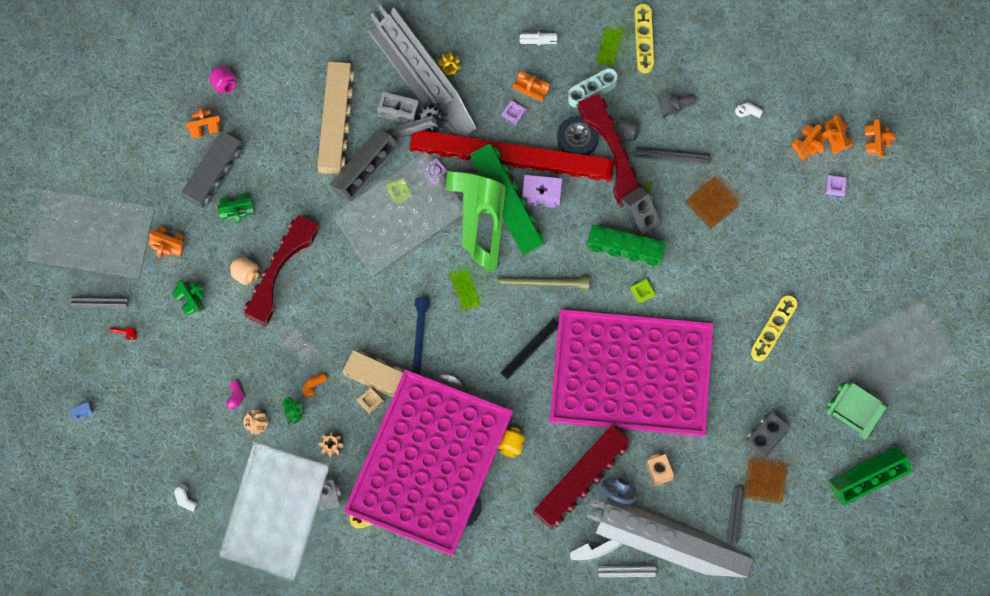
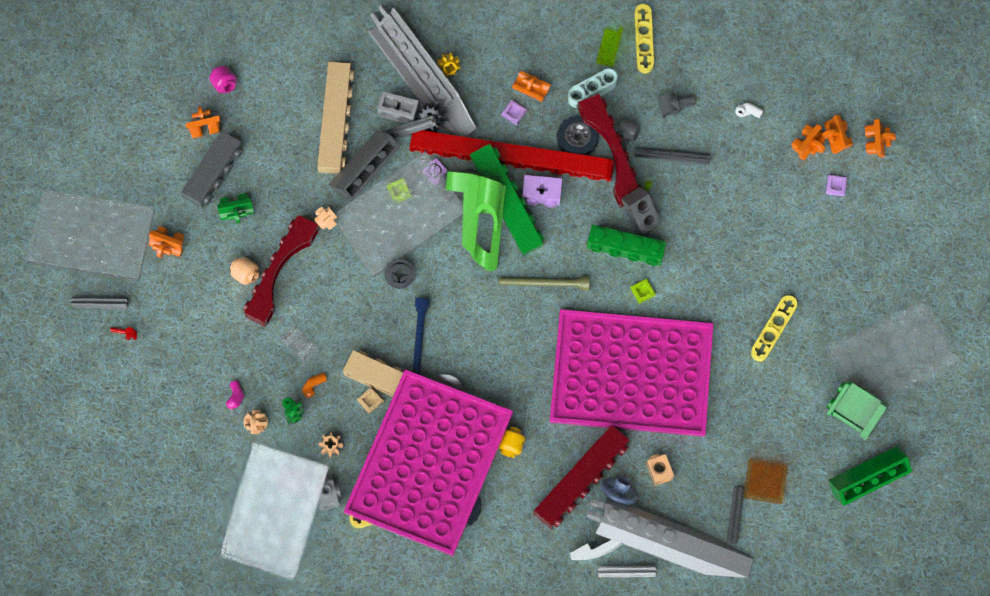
(81, 411): medium blue tile -> none
(182, 499): white arm -> none
(192, 294): green hips -> none
(325, 218): none -> light nougat gear
(404, 280): none -> black gear
(464, 290): clear neon green panel -> none
(529, 349): black axle -> none
(538, 38): white axle -> none
(712, 203): clear orange plate -> none
(771, 438): dark grey brick -> none

